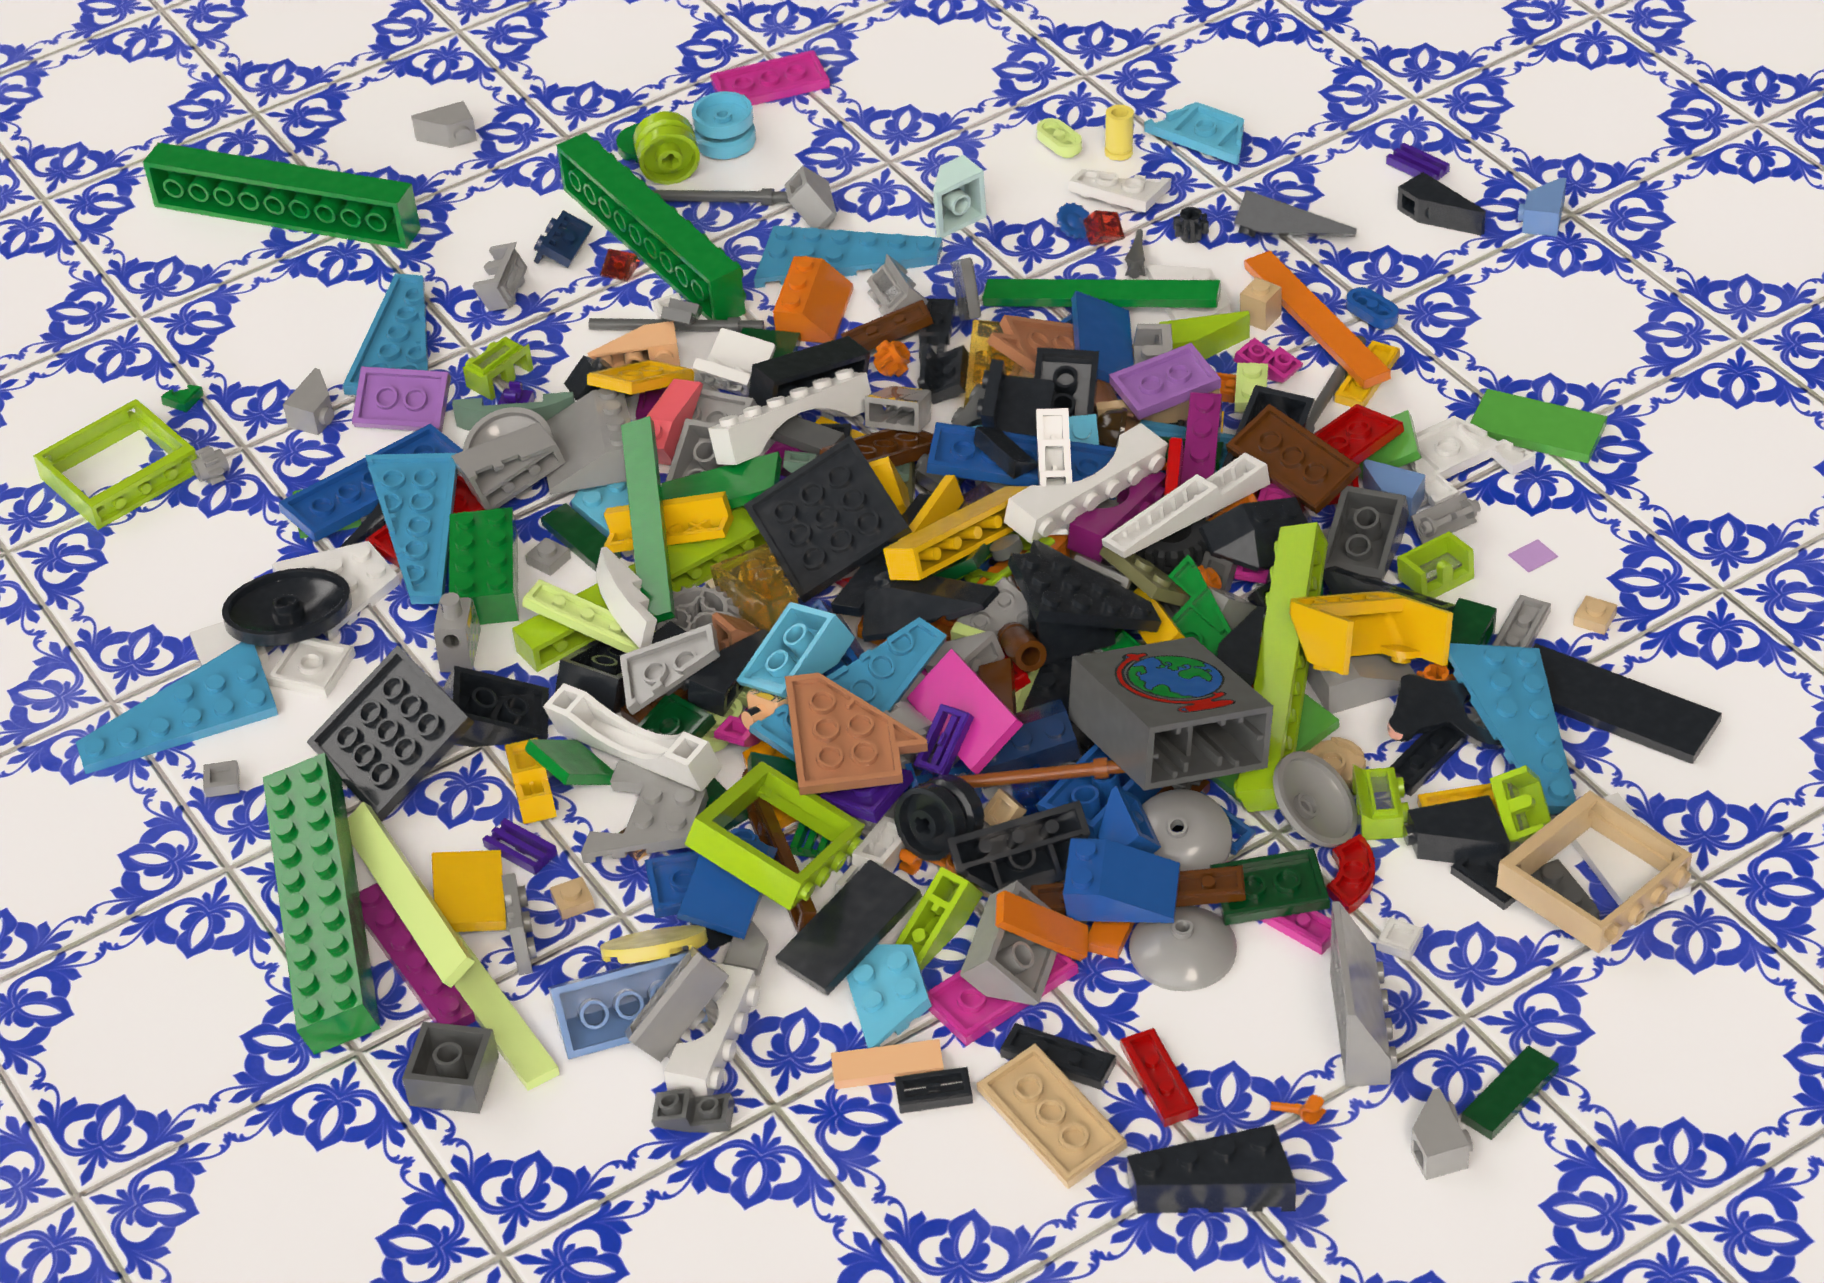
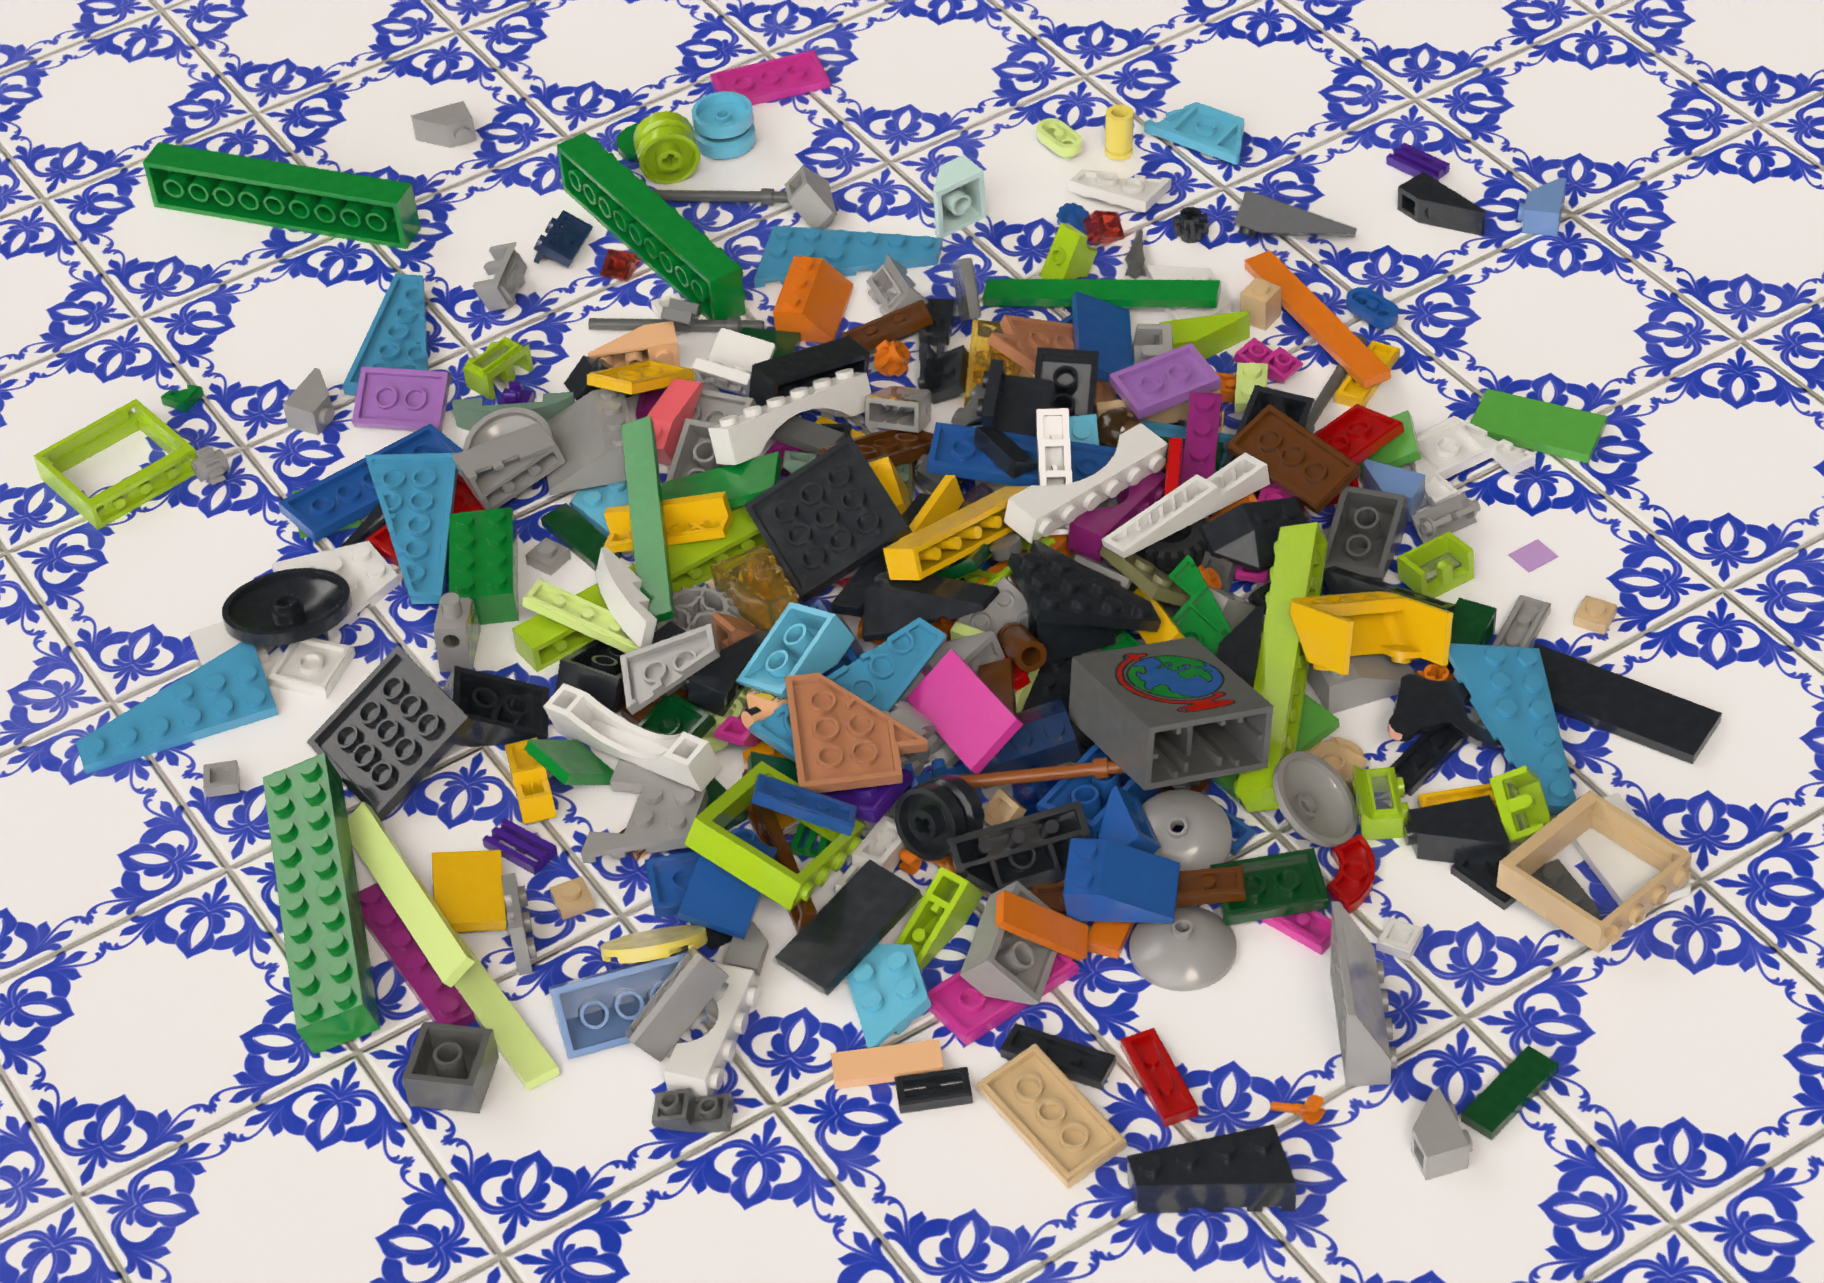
(804, 804): none -> blue tile
(938, 764): dark purple tile -> none
(1068, 255): none -> lime brick

